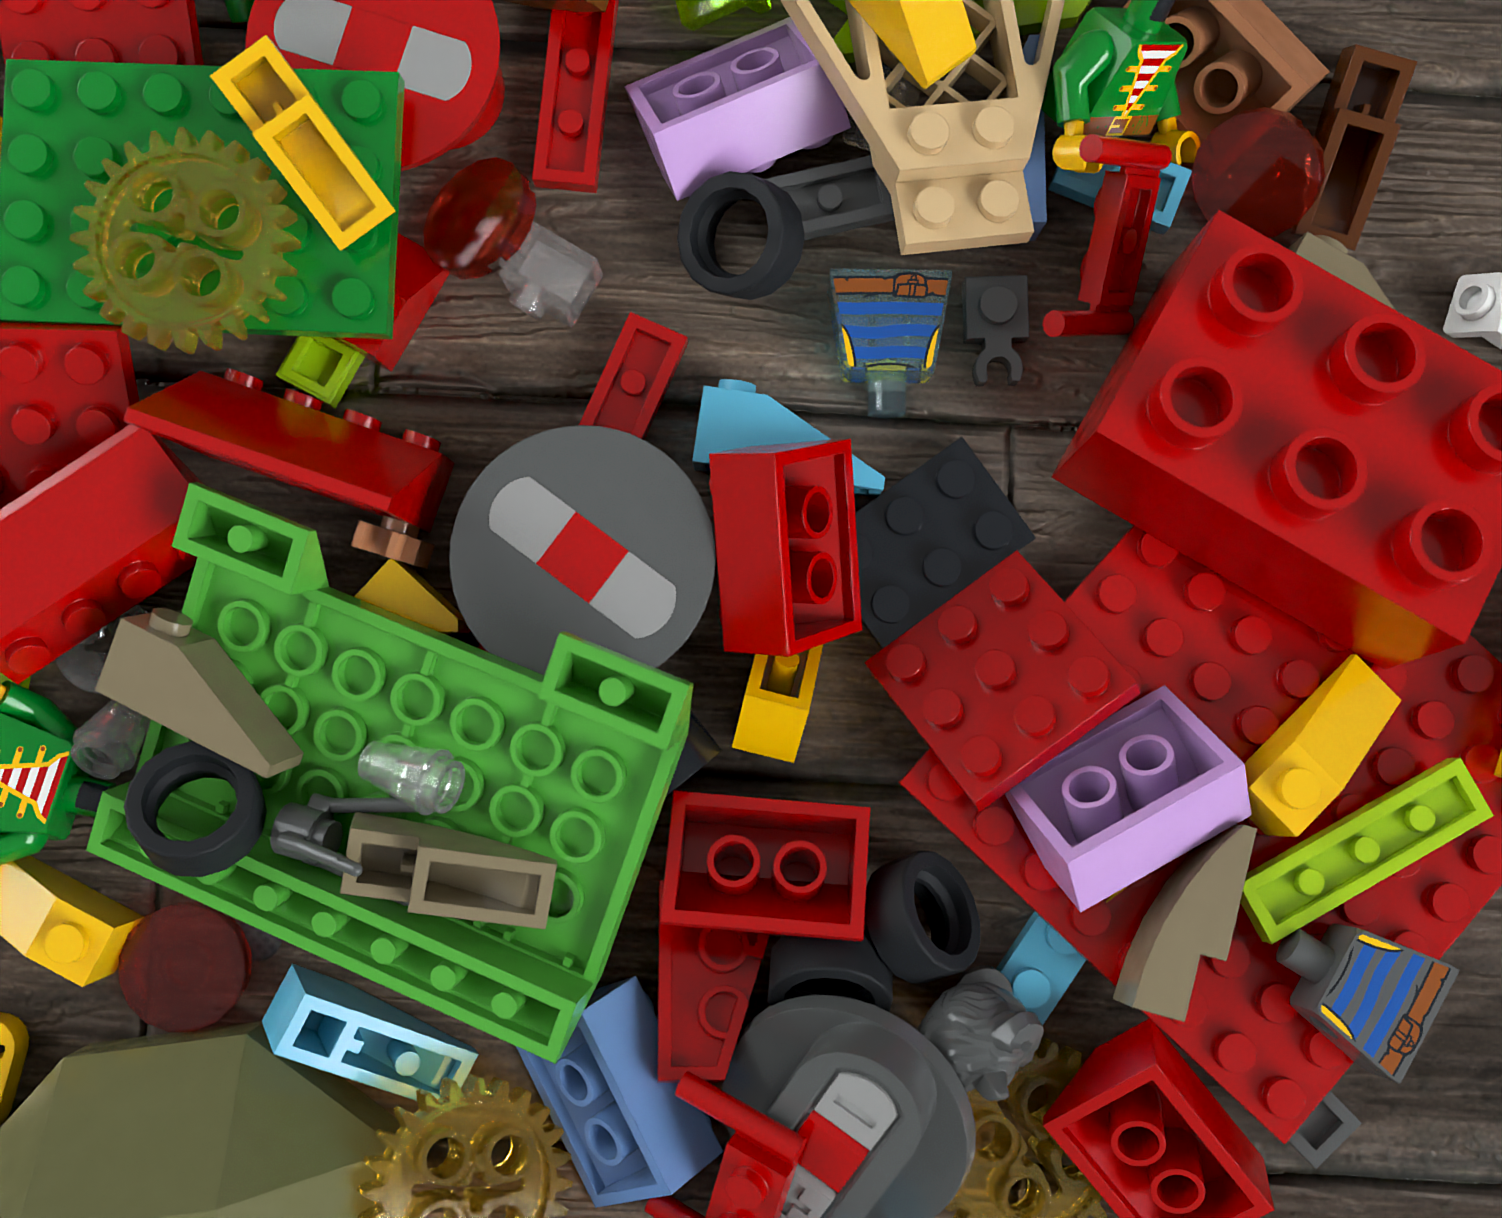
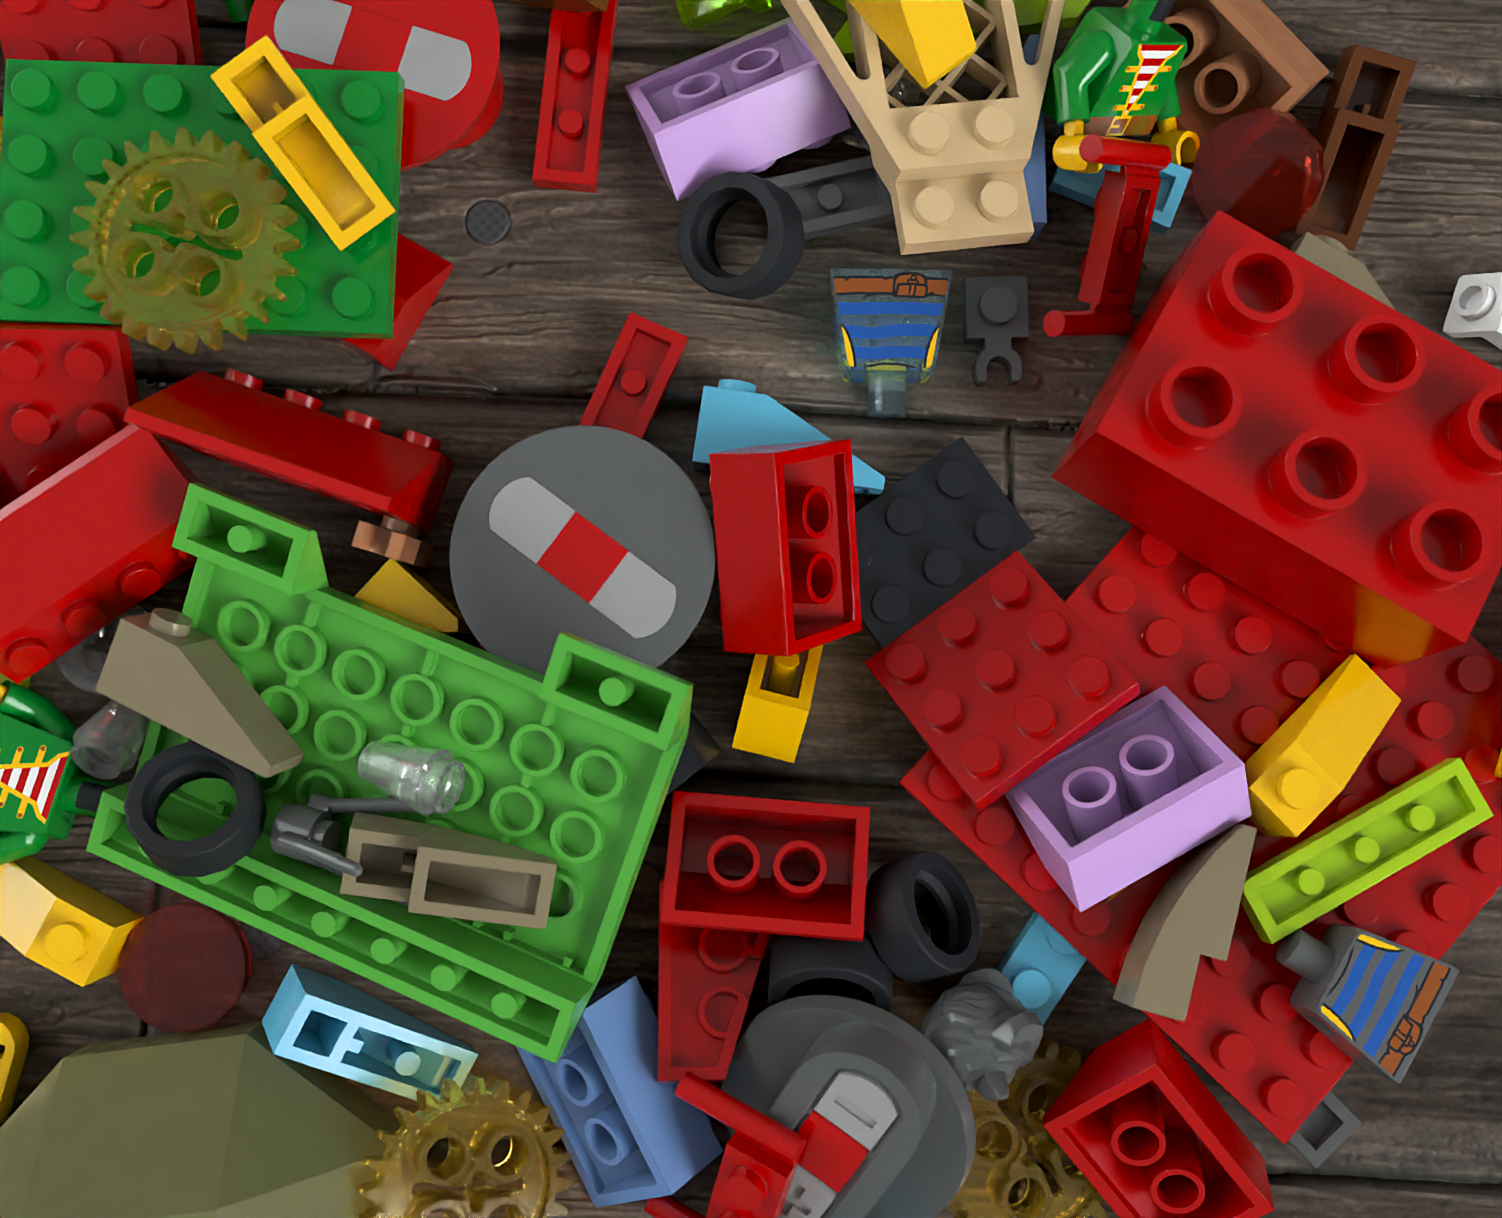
(320, 367): lime tile -> none
(479, 218): clear red tile -> none
(550, 276): clear brick -> none

